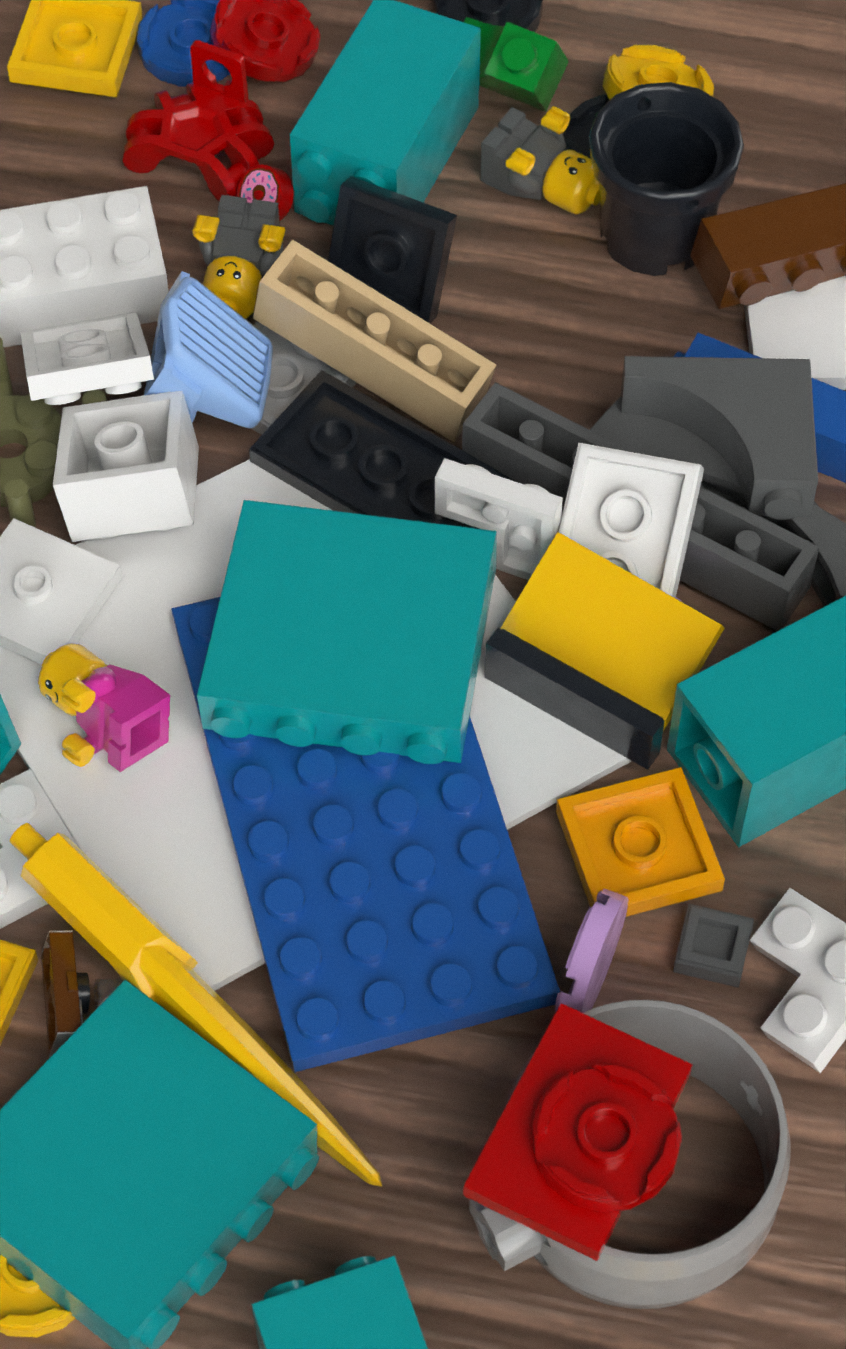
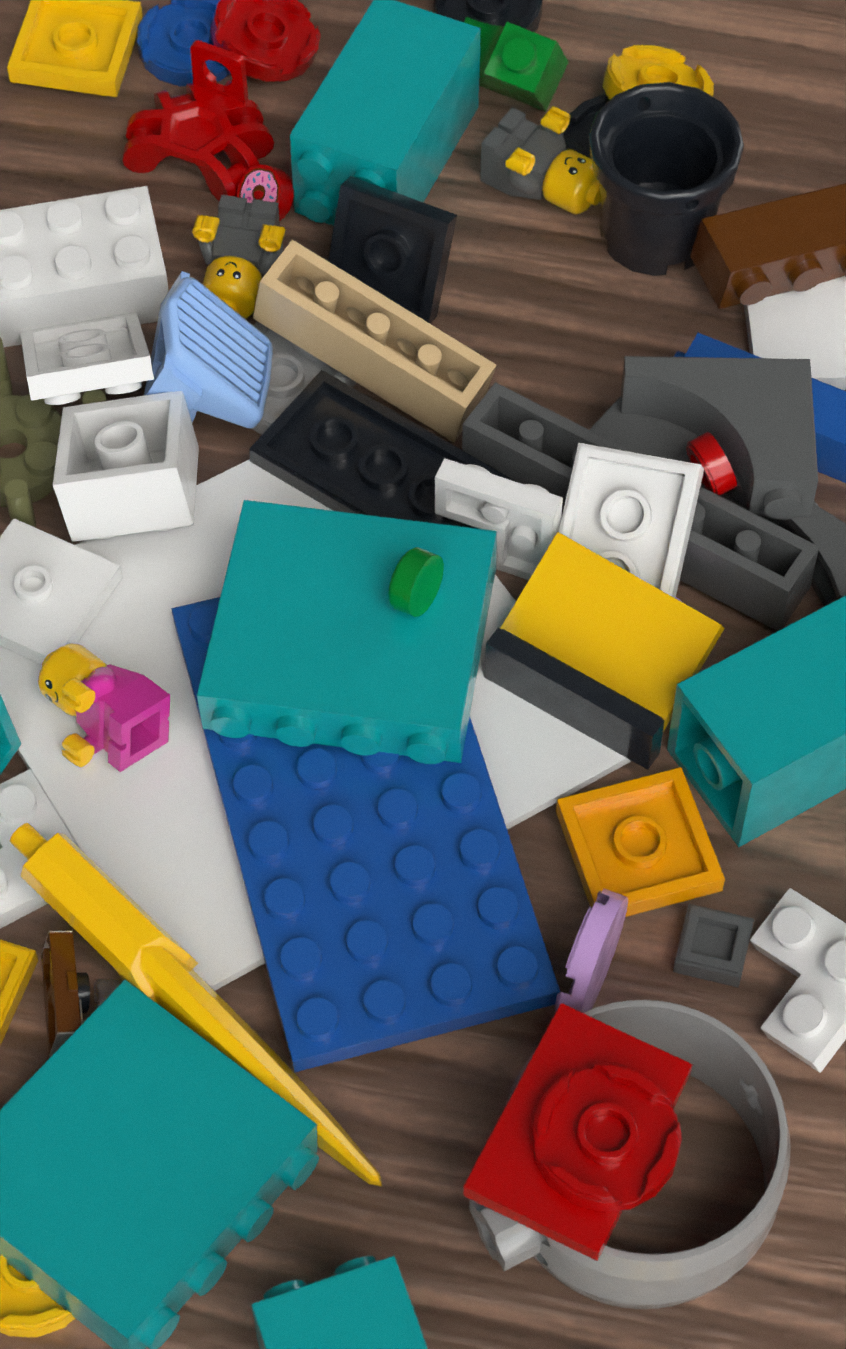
(416, 581): none -> green tile
(717, 473): none -> red tile

